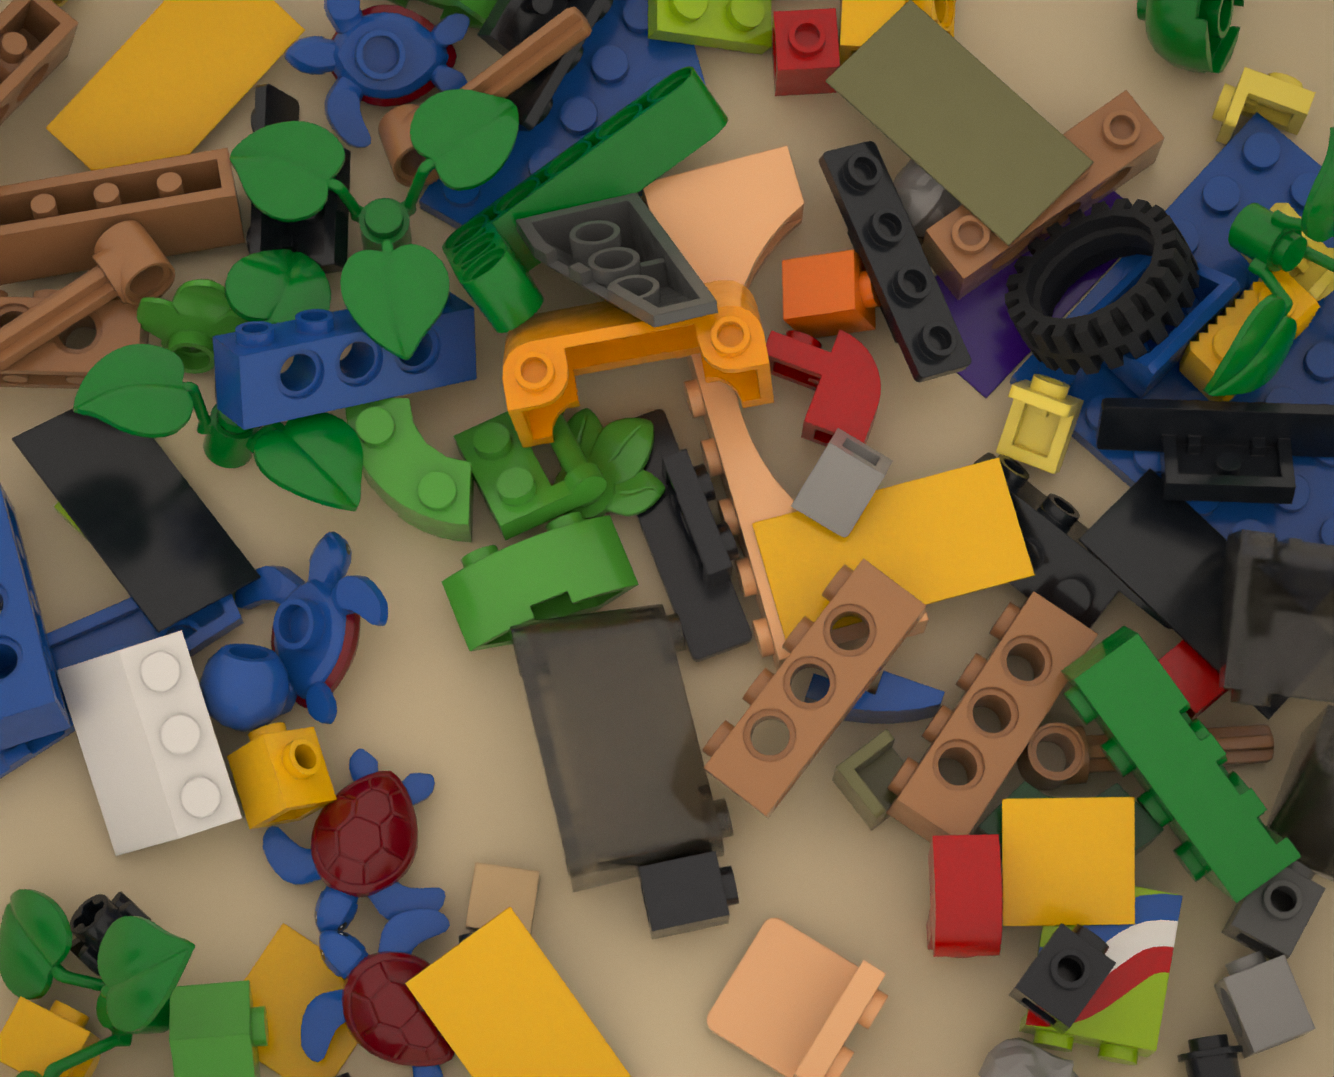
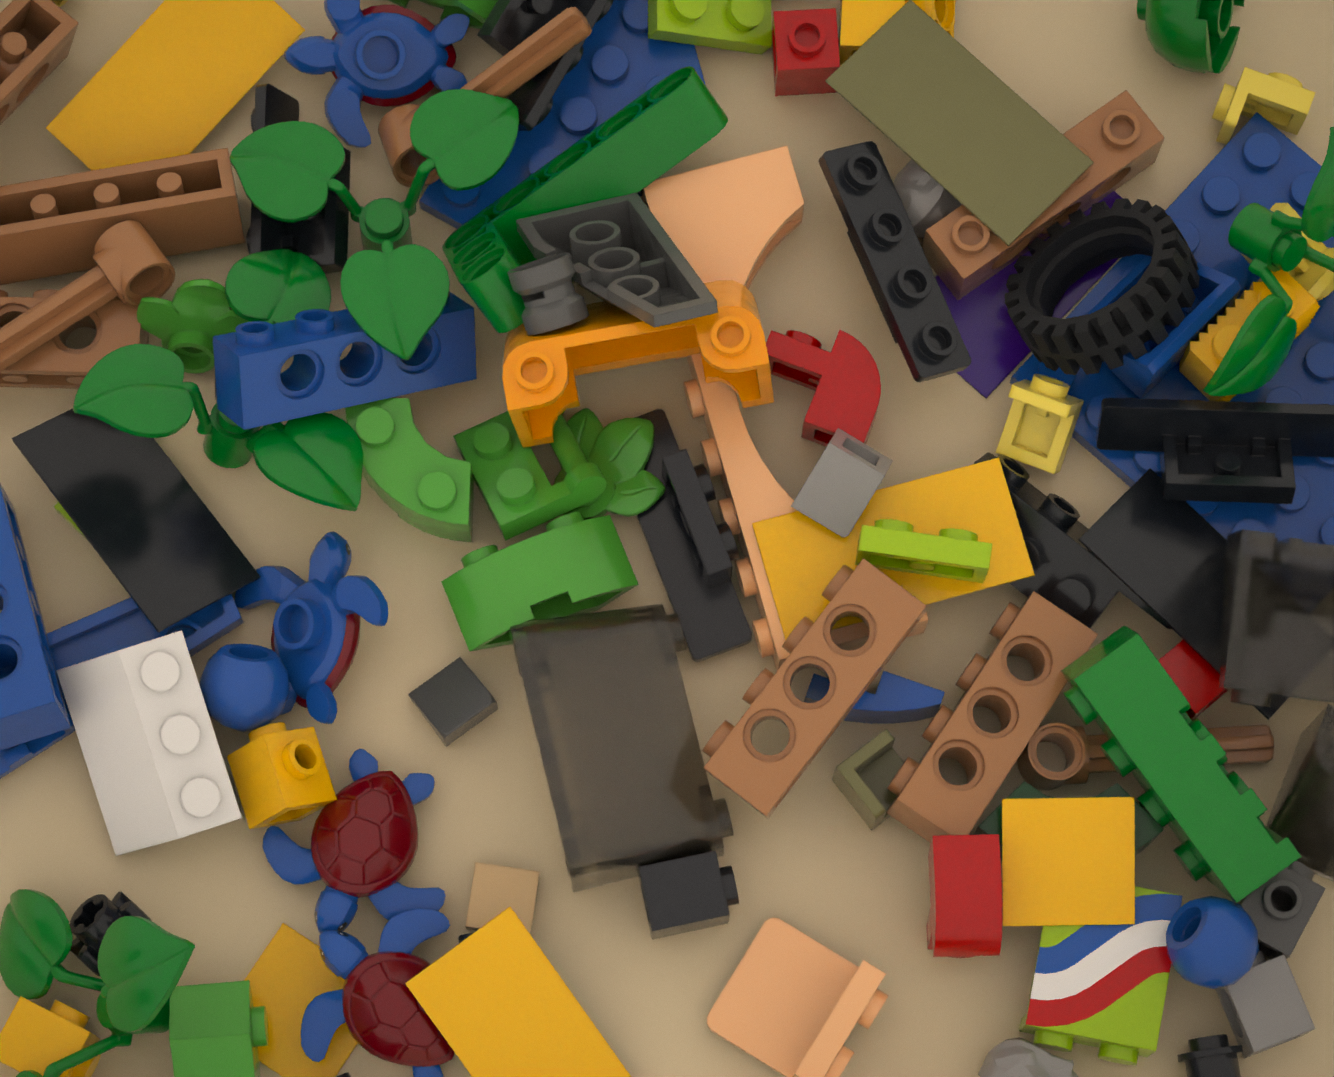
(453, 701): none -> dark grey slope
(548, 293): none -> dark grey wheel
(828, 294): orange brick -> none
(950, 555): none -> lime plate
(1064, 976): black brick -> none
(1212, 942): none -> blue piece

